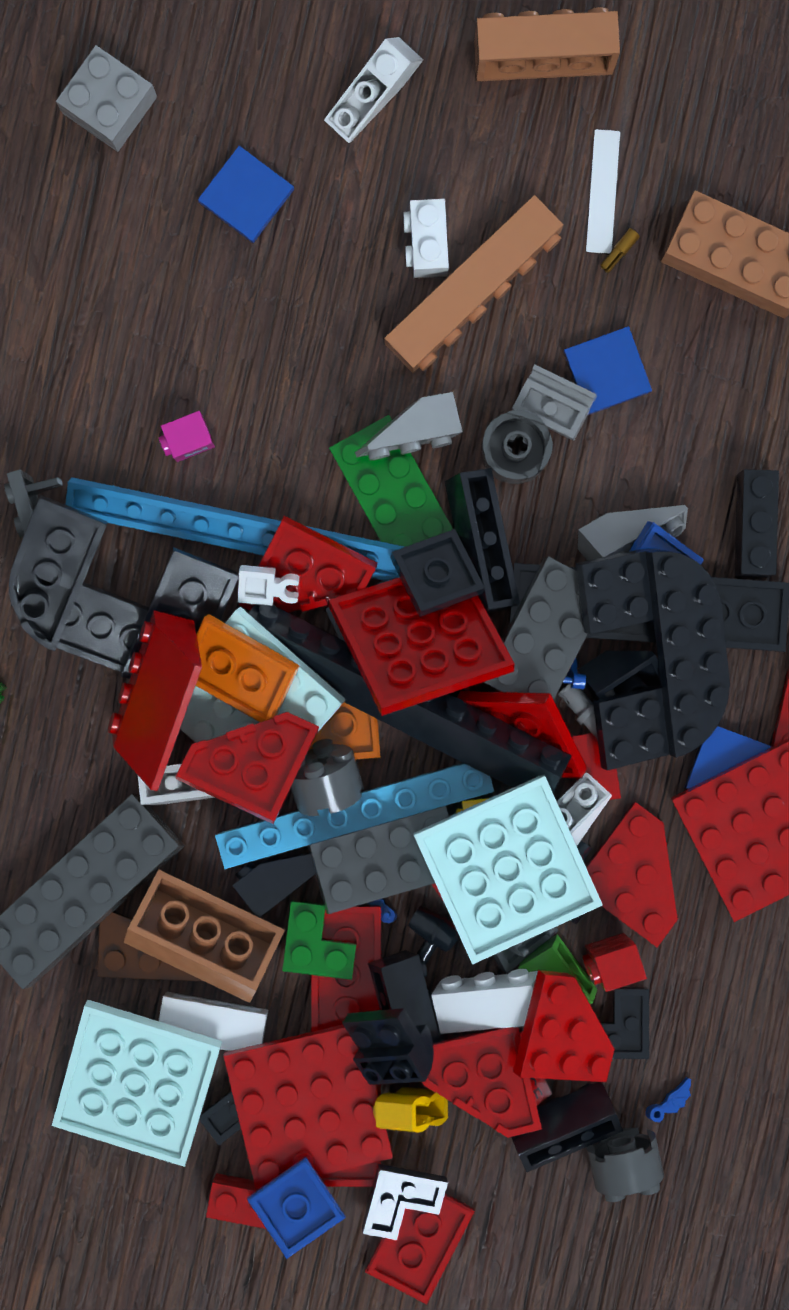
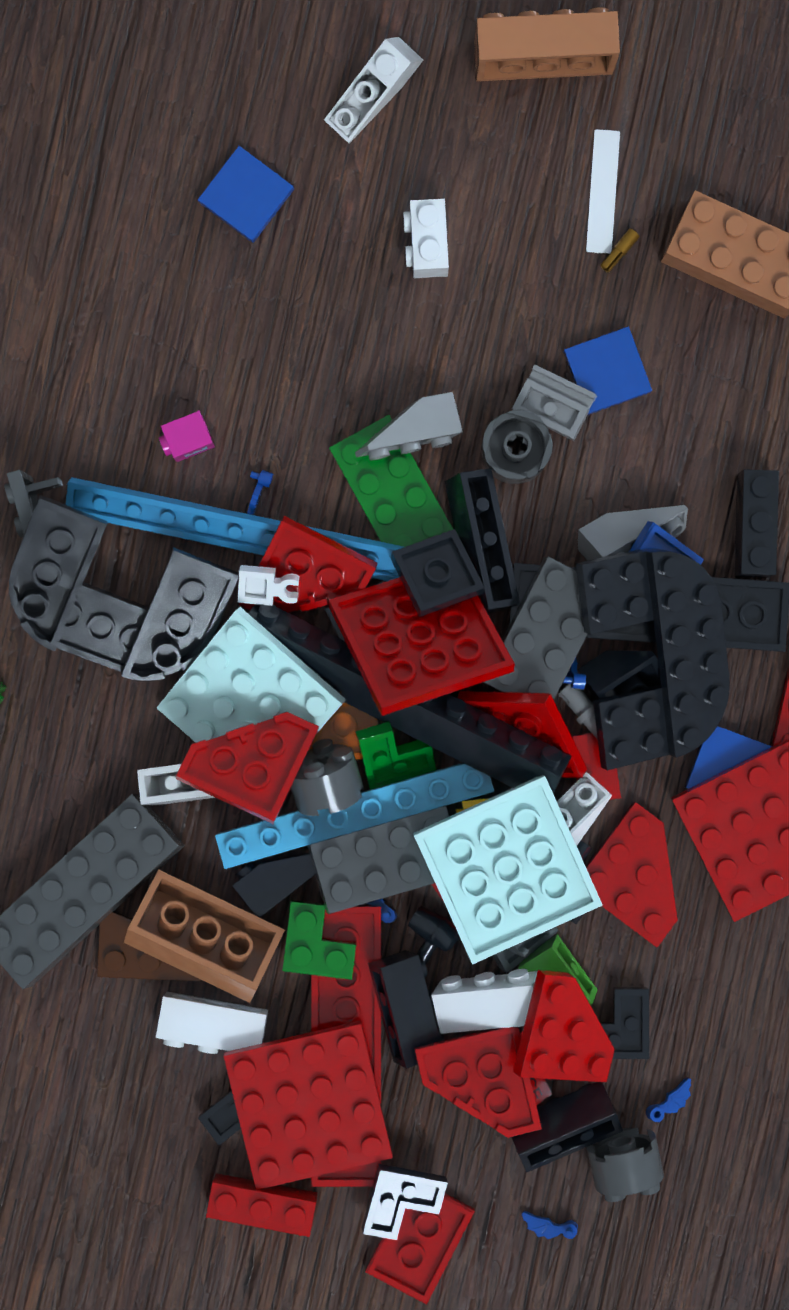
(106, 98): light grey brick -> none
(136, 1083): light aqua plate -> none
(156, 695): red slope -> none
(242, 670): orange tile -> none
(264, 480): none -> blue piece
(296, 1207): blue tile -> none
(388, 763): none -> green plate
(390, 1046): black brick -> none
(410, 1110): yellow brick -> none
(474, 284): nougat brick -> none
(545, 1227): none -> blue piece
(613, 962): red brick -> none

